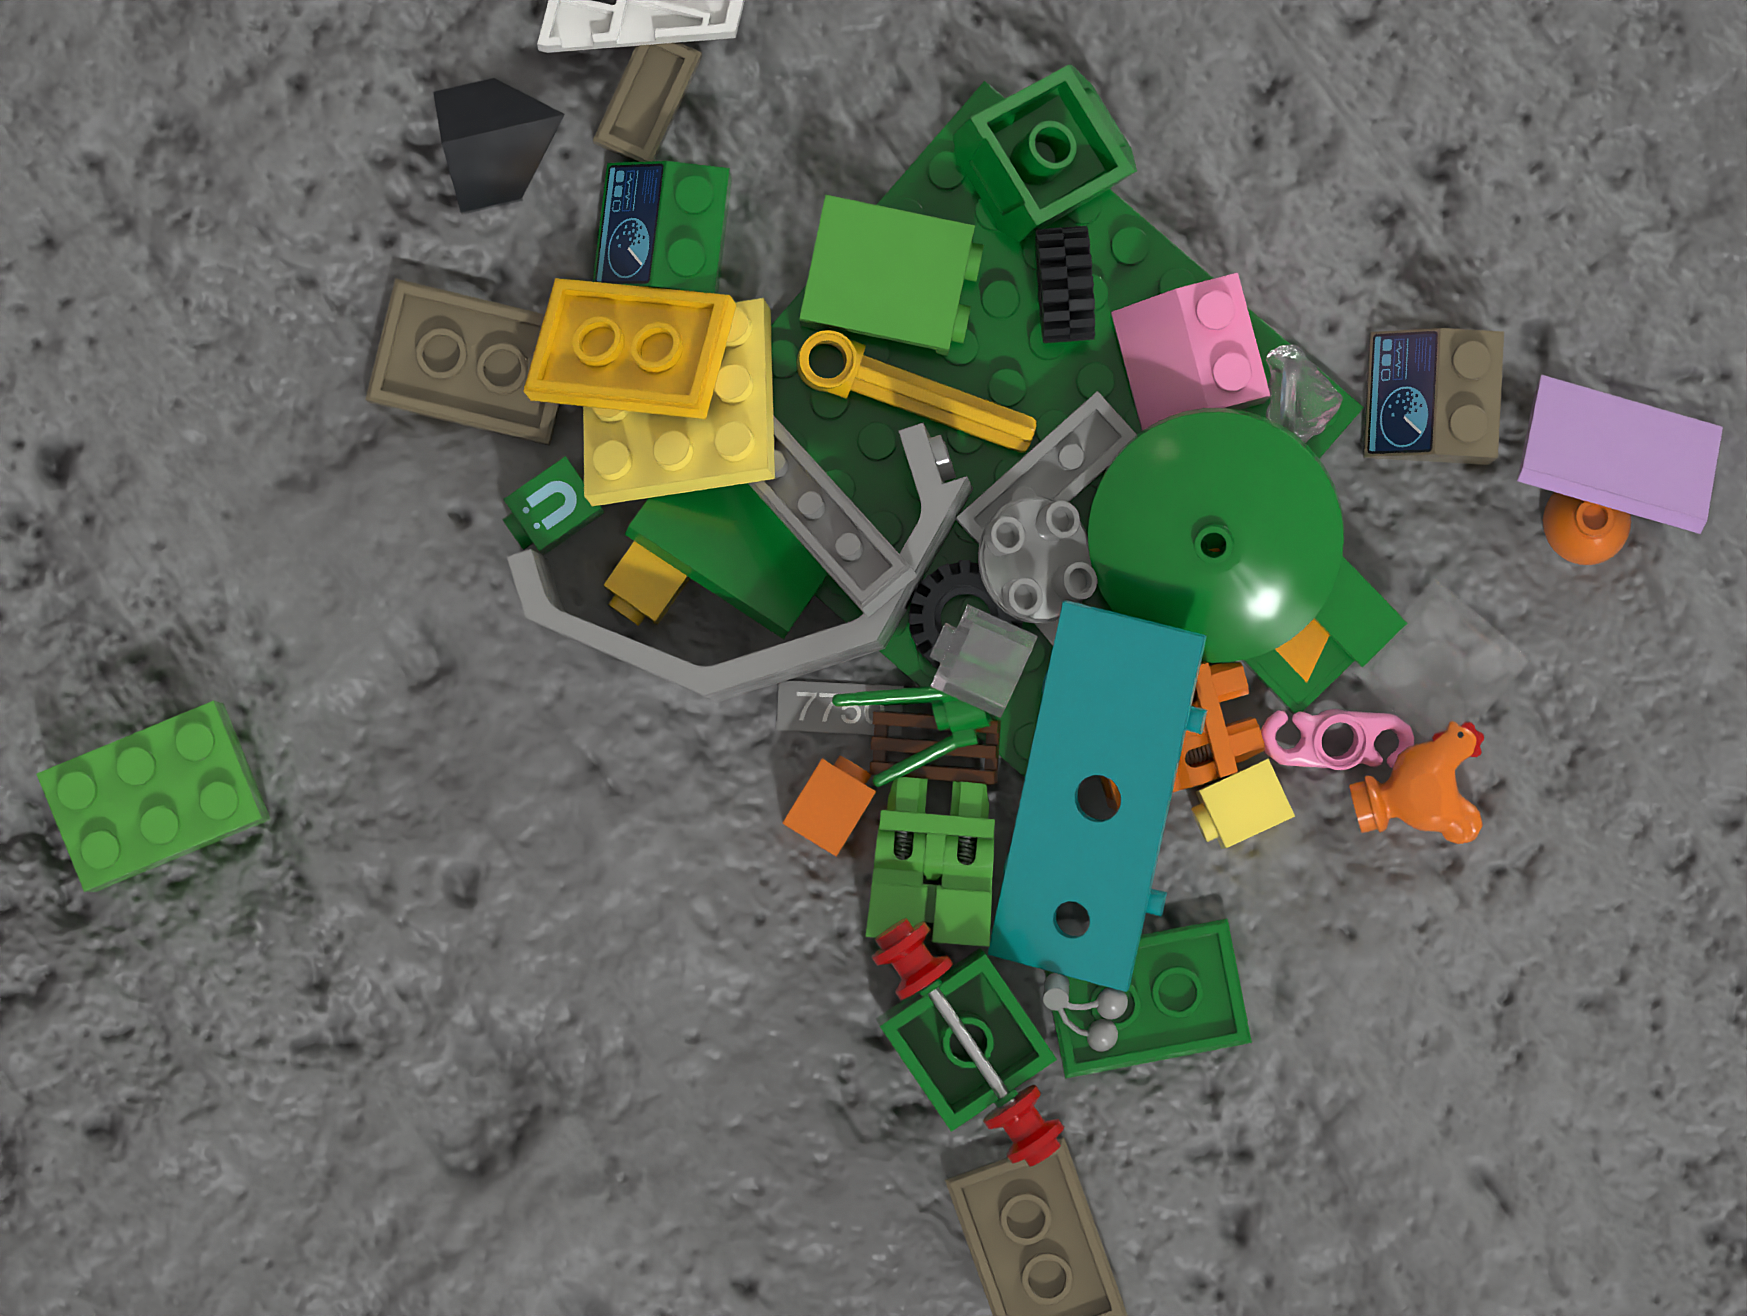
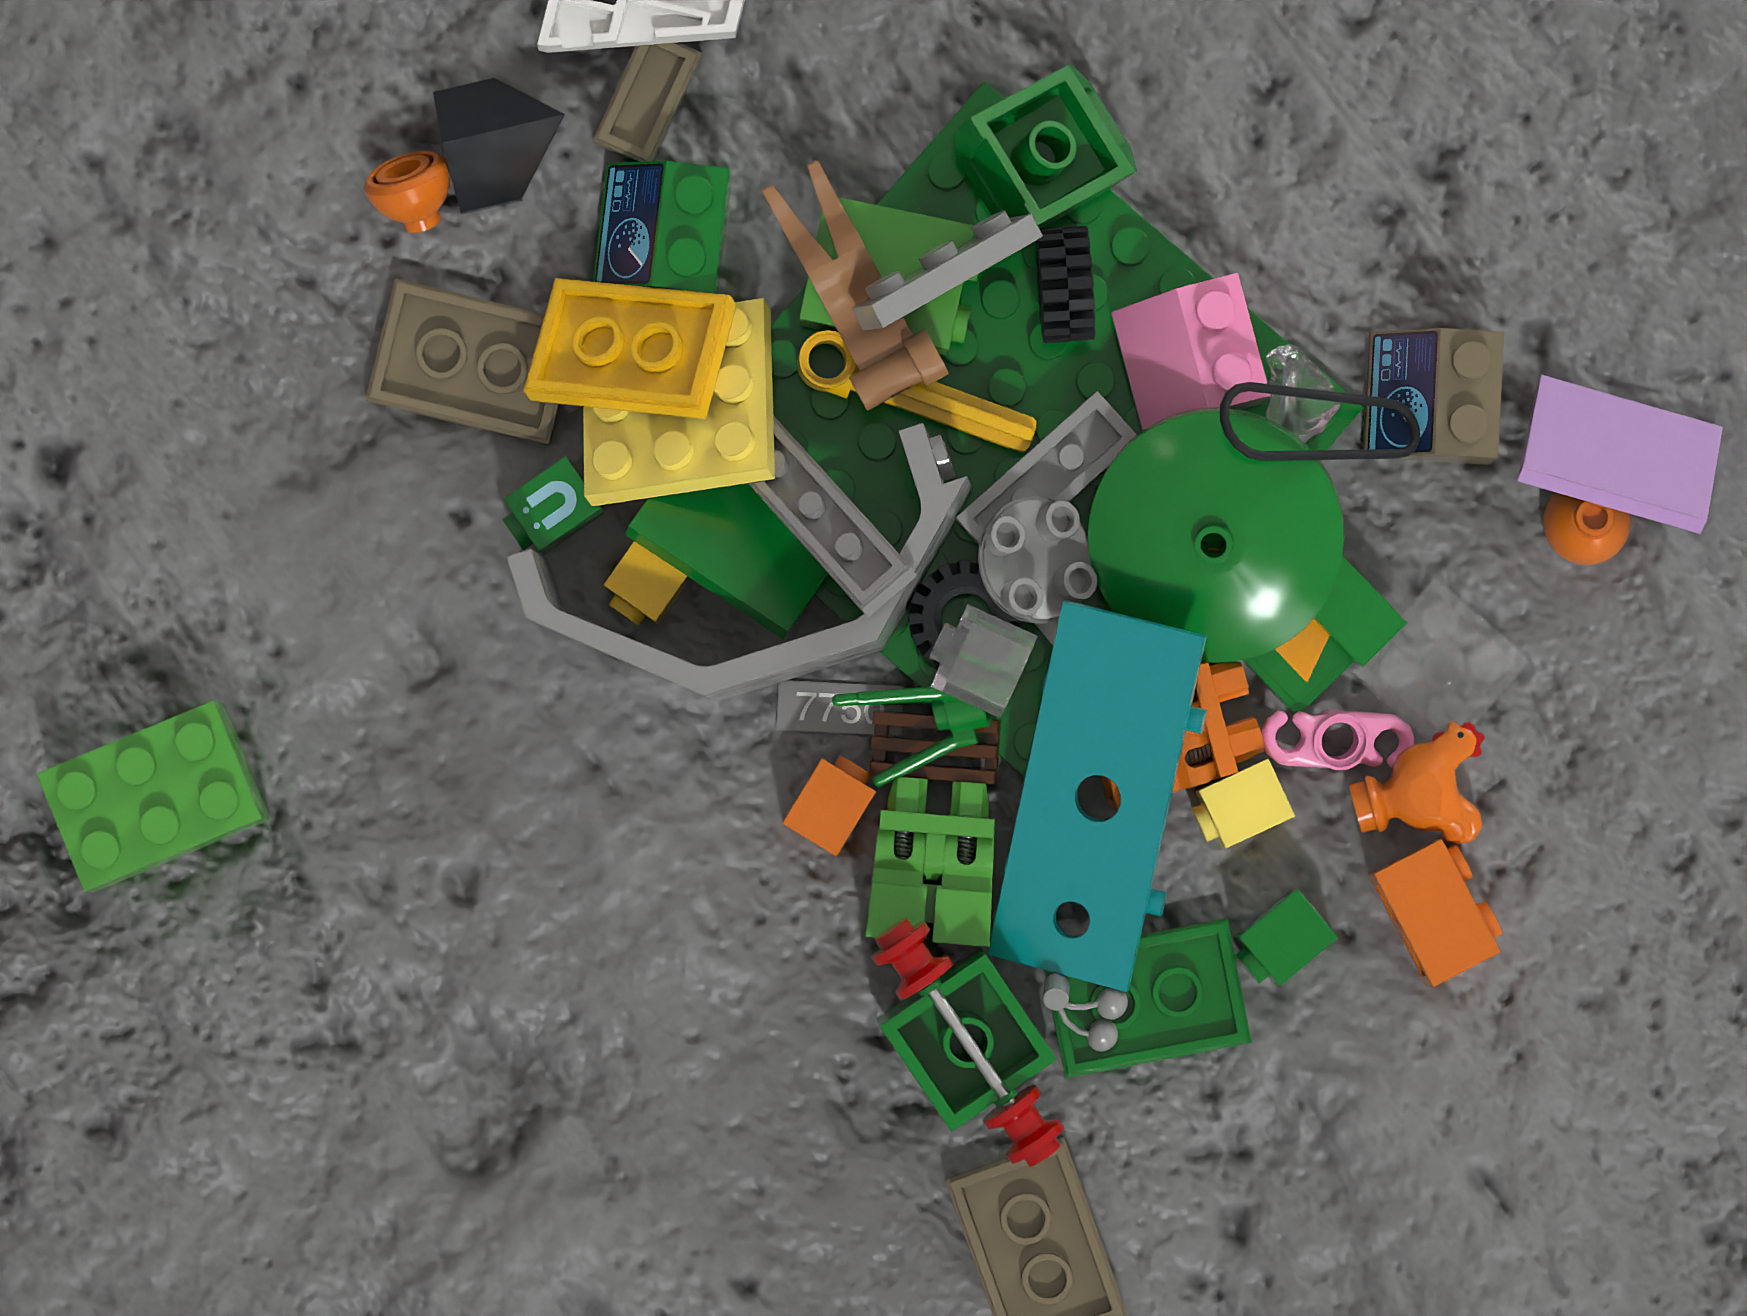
(410, 189): none -> orange brick
(887, 357): none -> medium nougat flag
(945, 269): none -> light grey plate
(1283, 939): none -> green brick
(1319, 395): none -> black piece
(1436, 911): none -> orange brick

